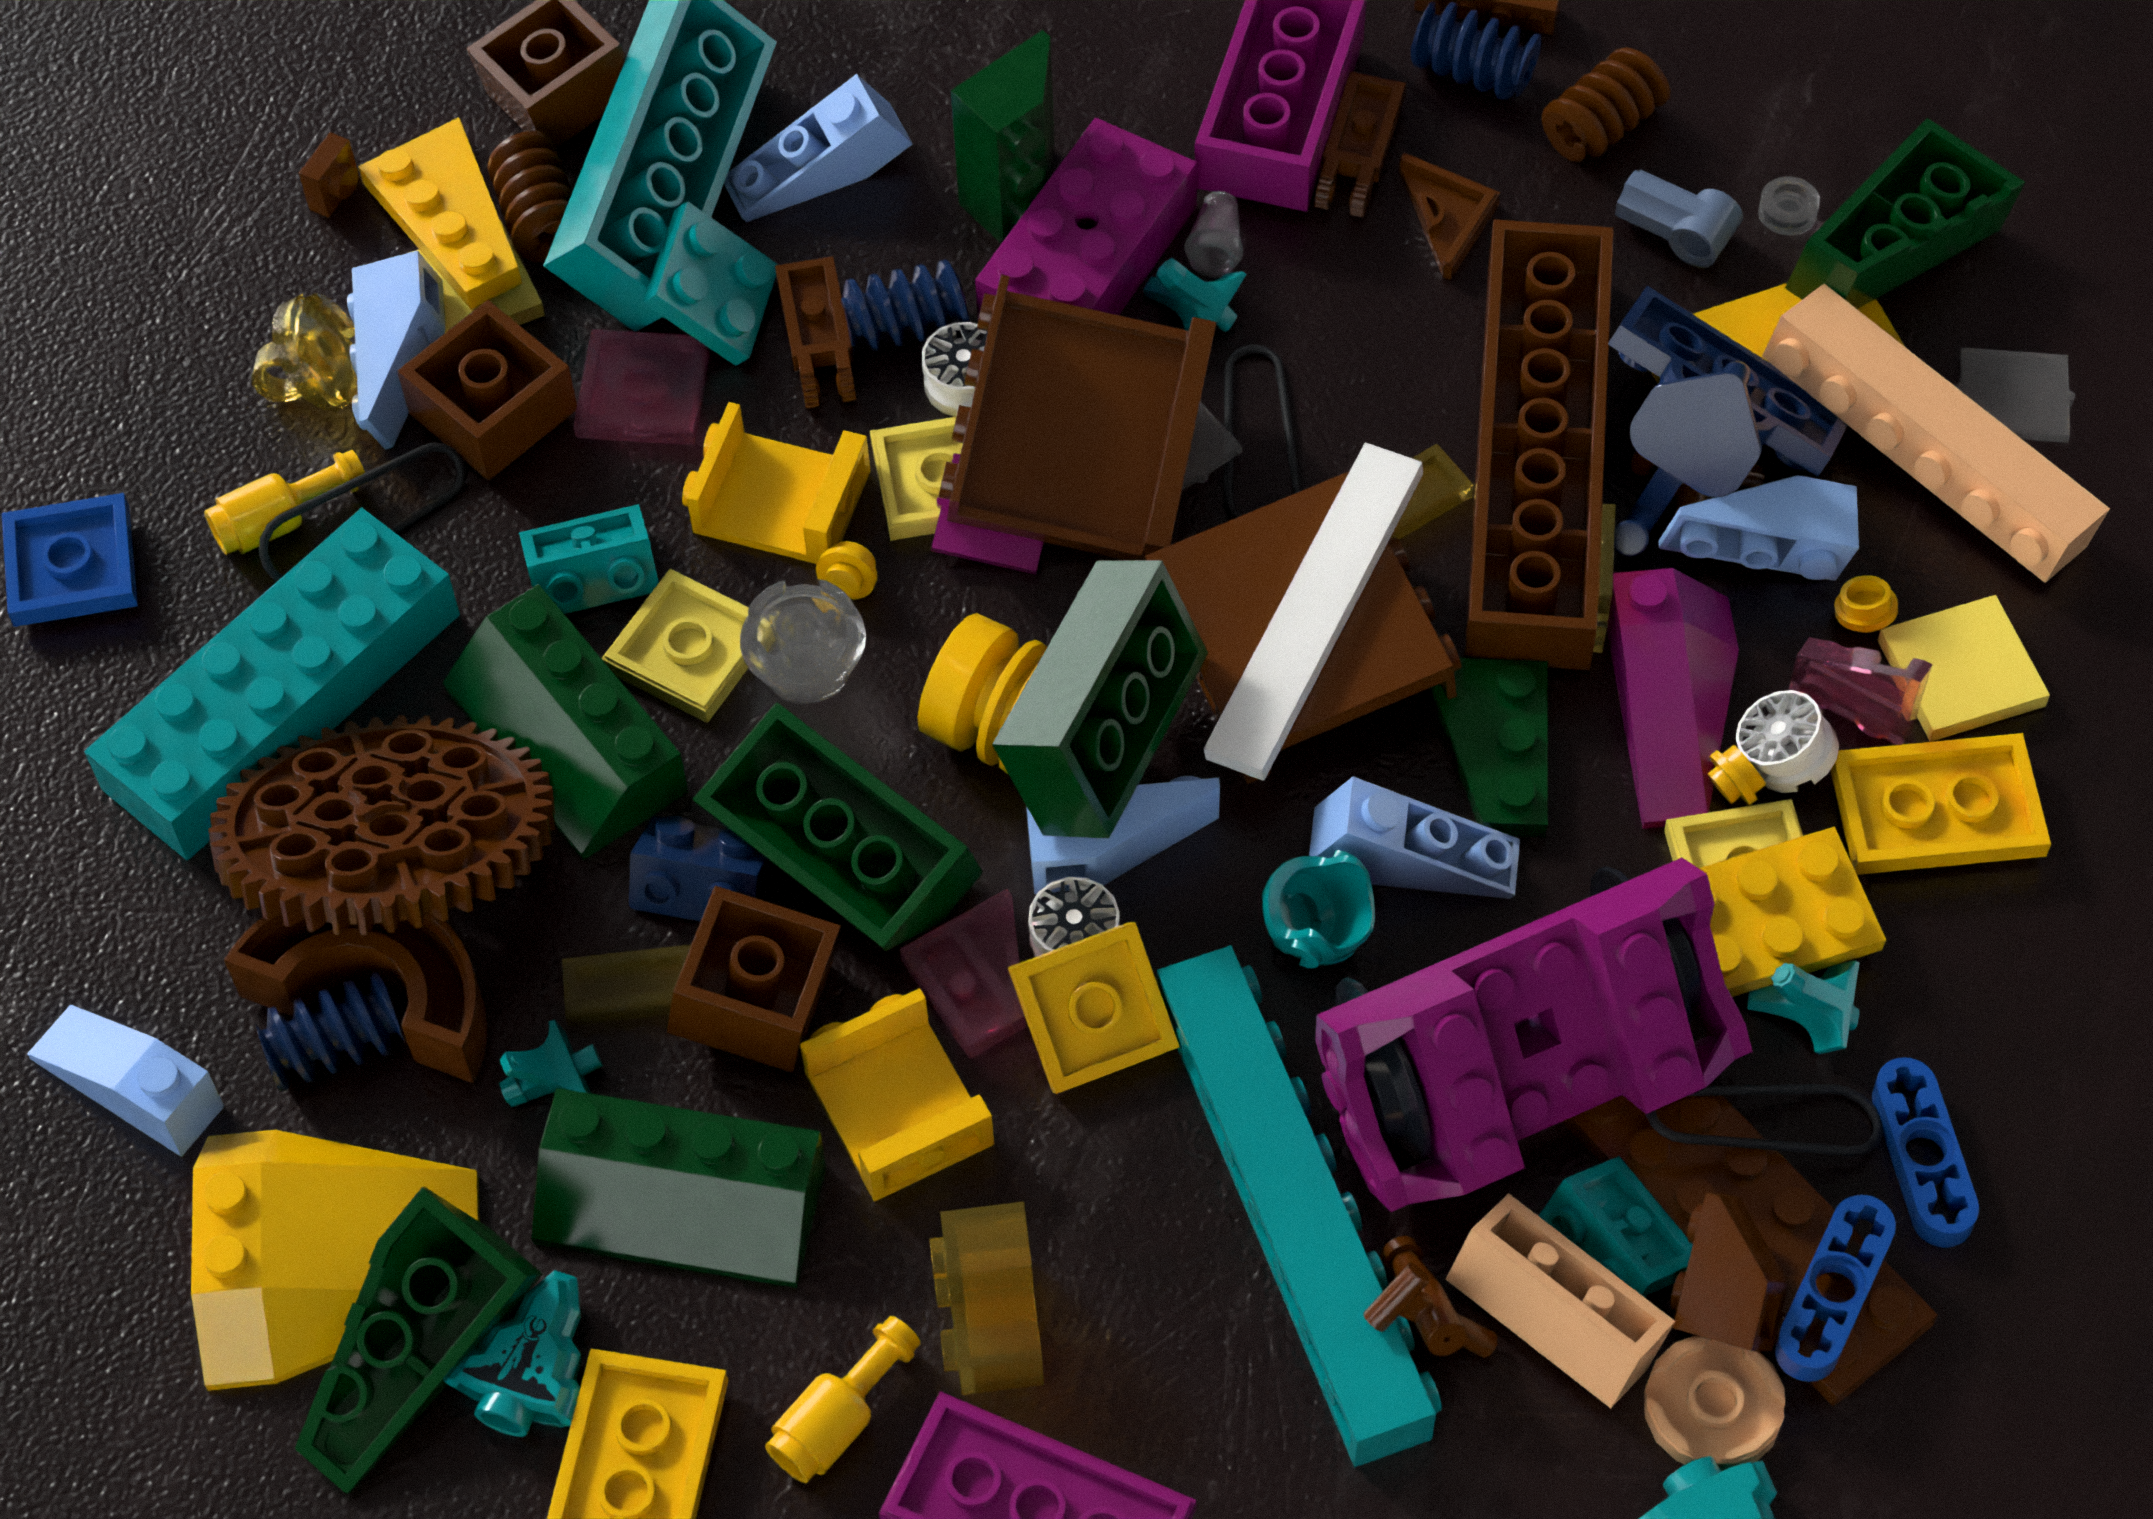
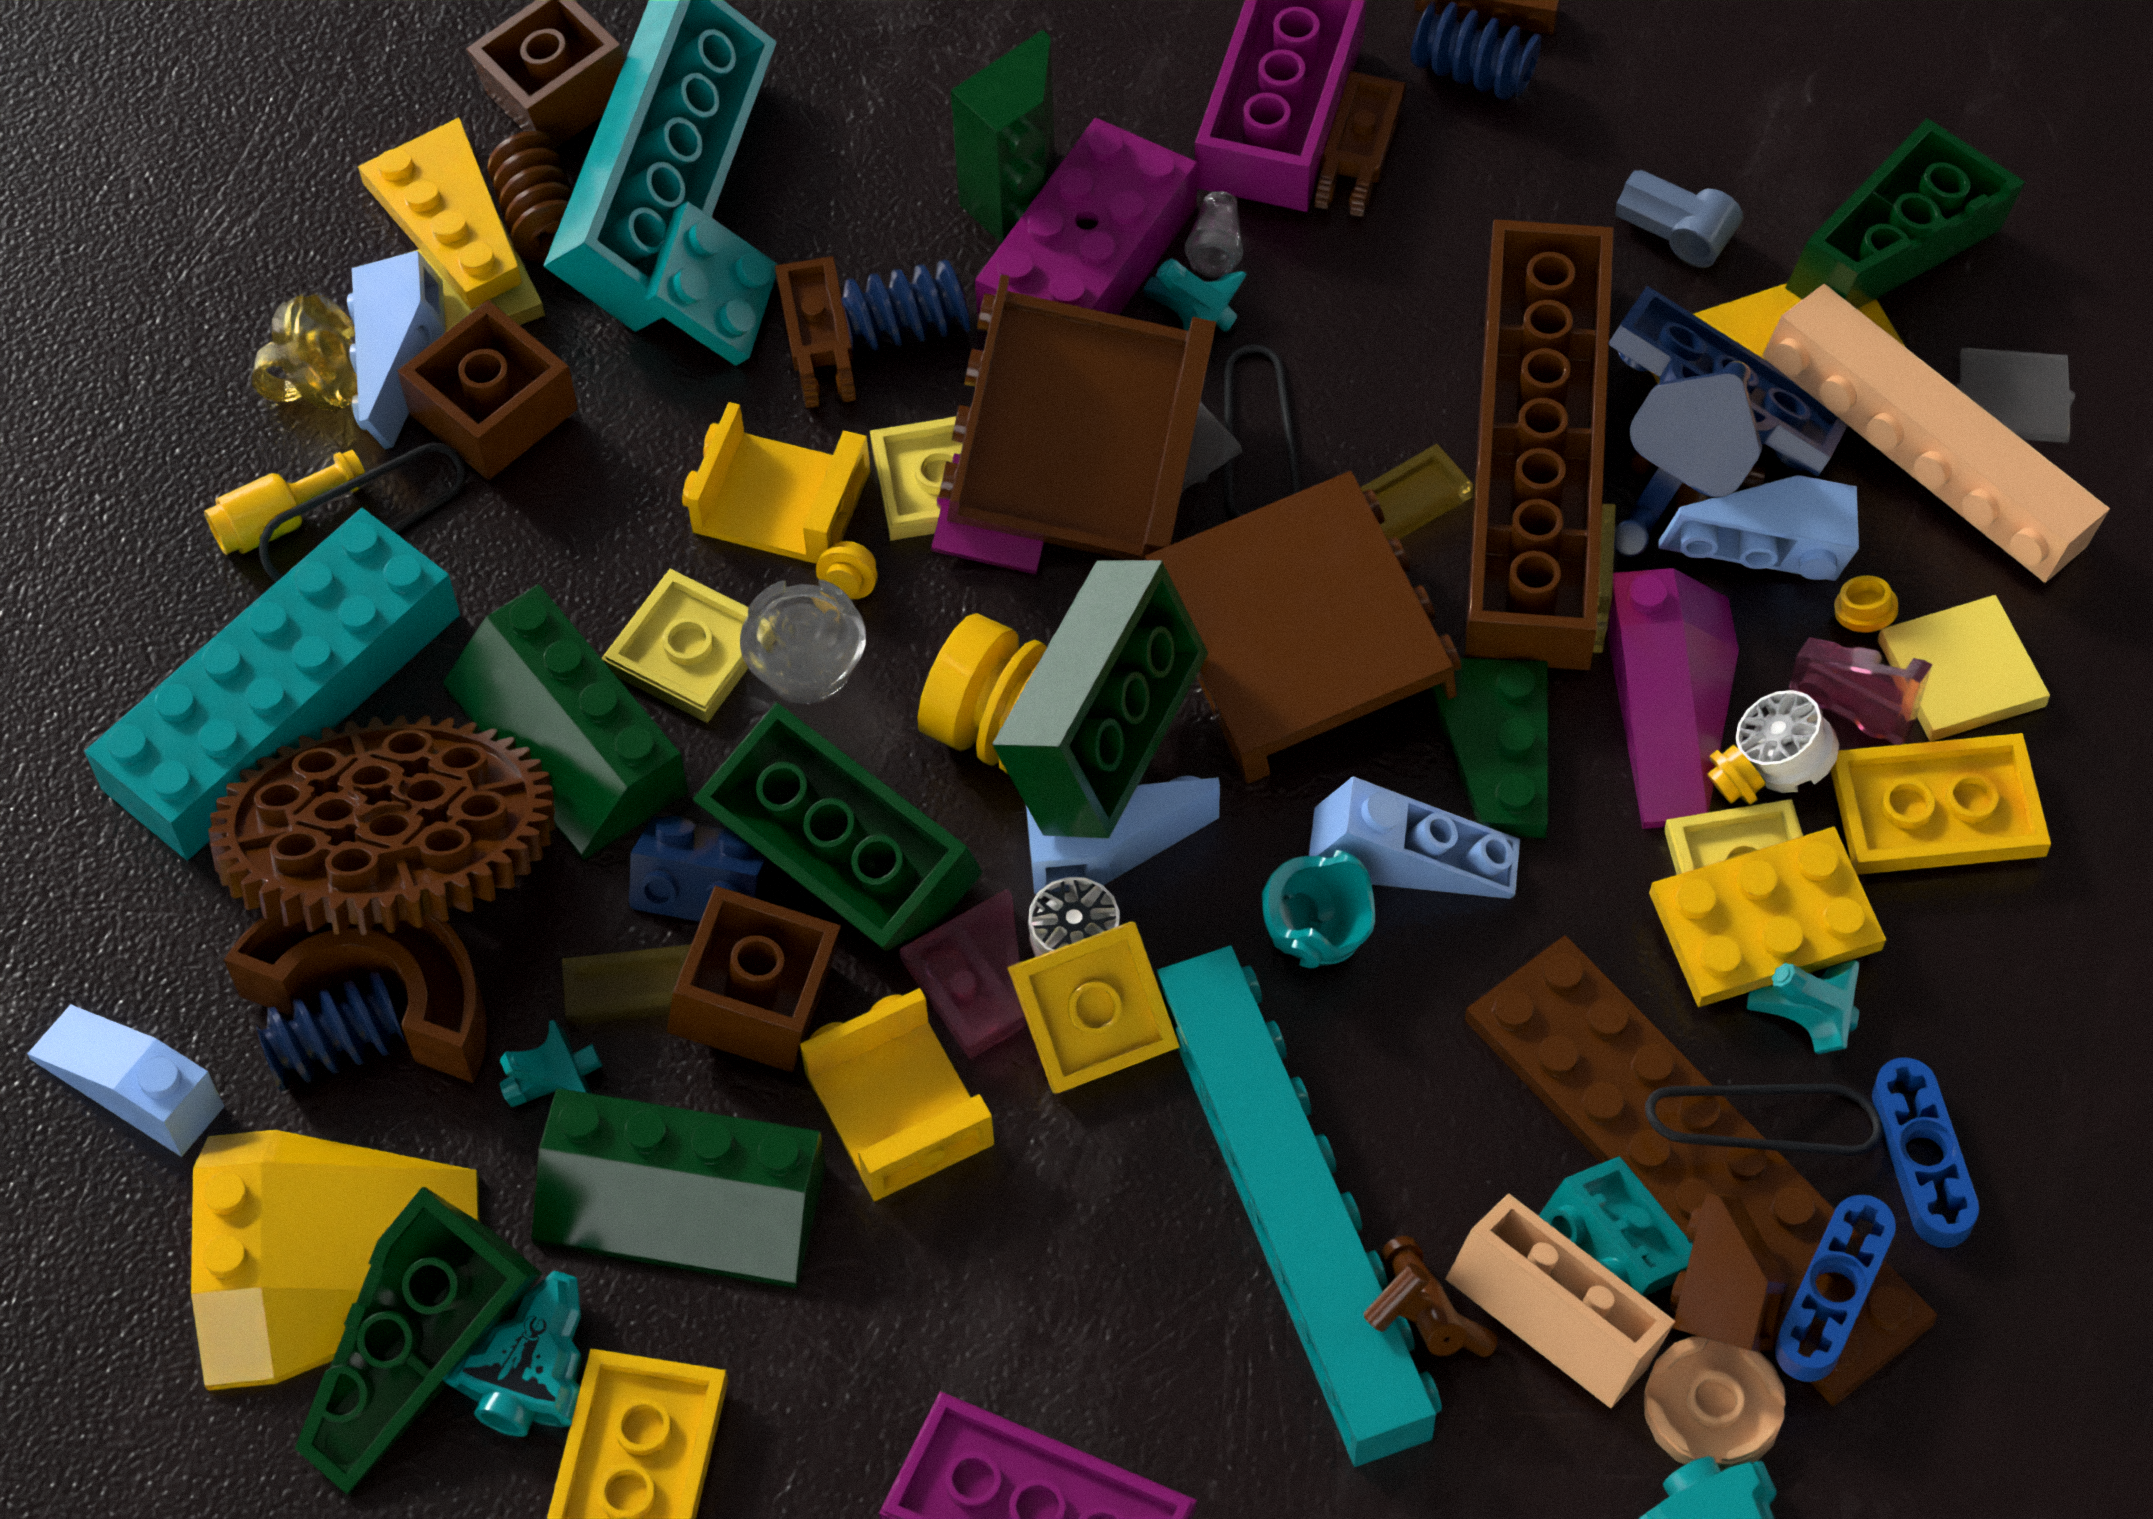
(69, 559): blue plate -> none
(329, 175): reddish brown plate -> none
(591, 559): teal bracket -> none
(642, 387): clear pink tile -> none
(822, 151): light blue slope -> none
(834, 1409): yellow piece -> none
(944, 365): white wheel -> none
(988, 1282): clear yellow brick -> none
(1313, 612): white tile -> none
(1448, 209): reddish brown tile -> none
(1530, 1034): magenta piece -> none
(1605, 104): reddish brown piece -> none
(1789, 205): clear tile -> none

